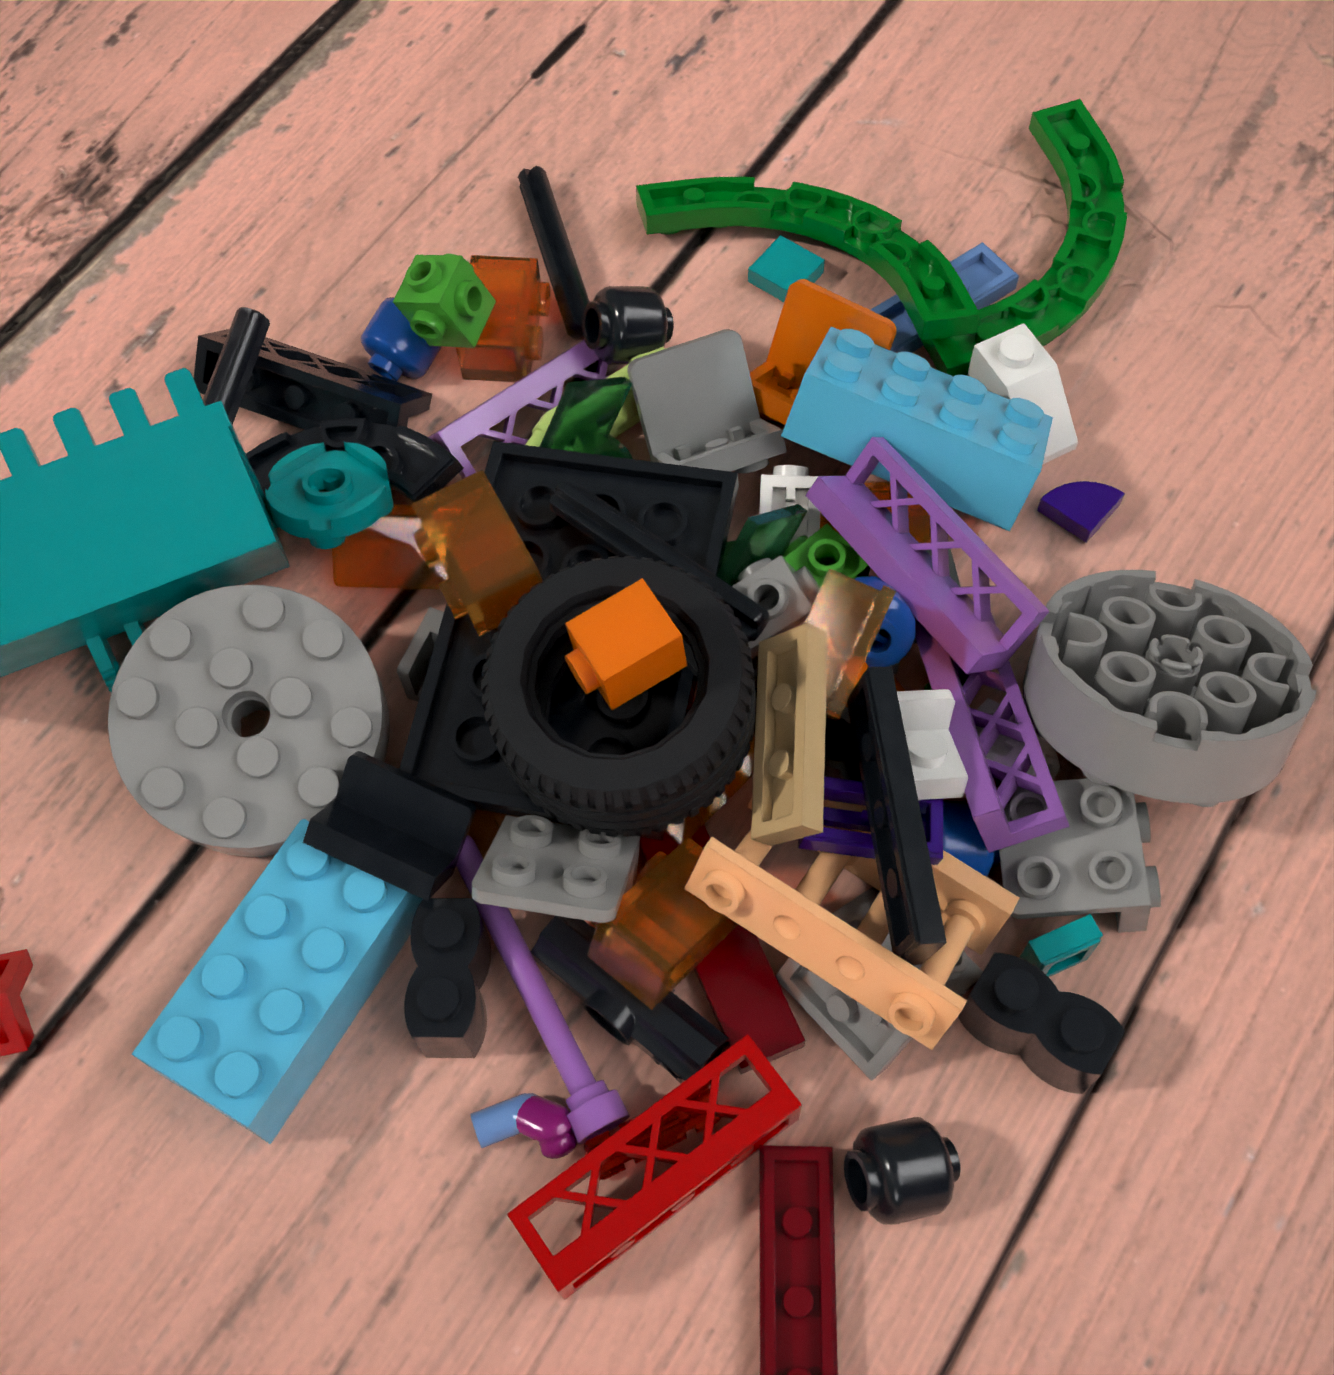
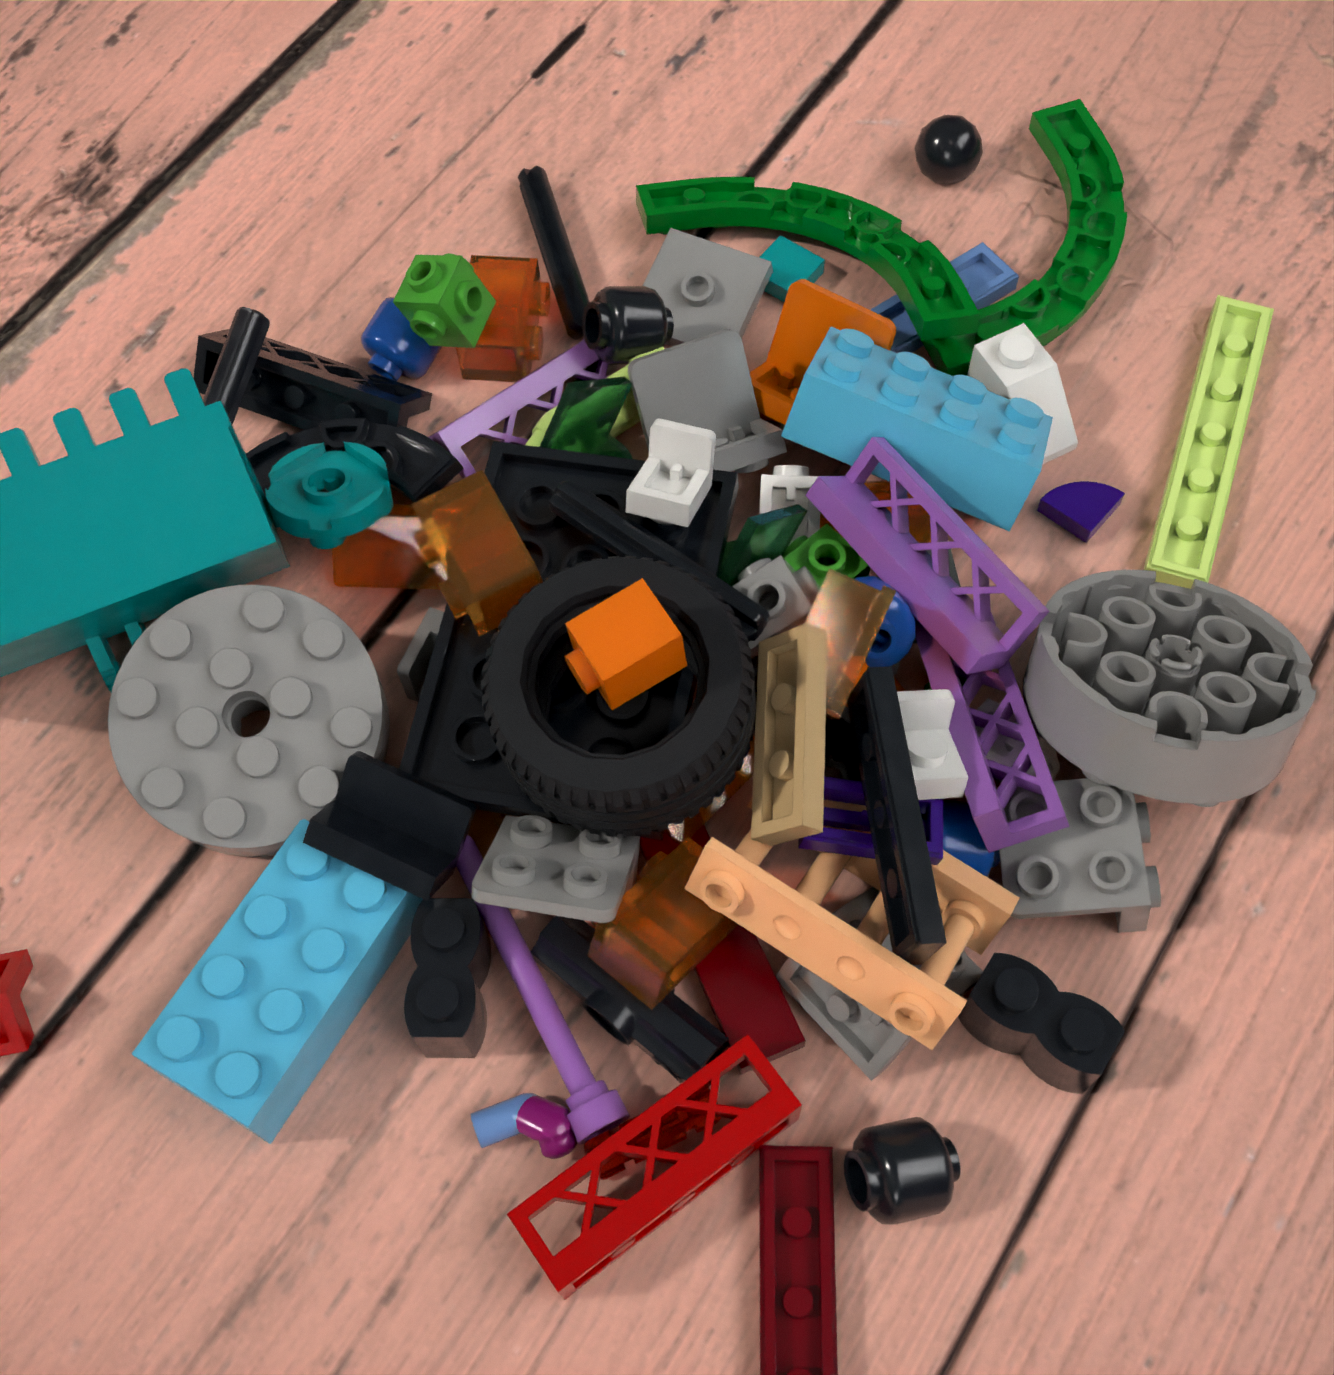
(674, 475): none -> white bracket
(706, 285): none -> light grey plate
(948, 149): none -> black piece
(1063, 946): teal tile -> none
(1209, 443): none -> yellowish green tile

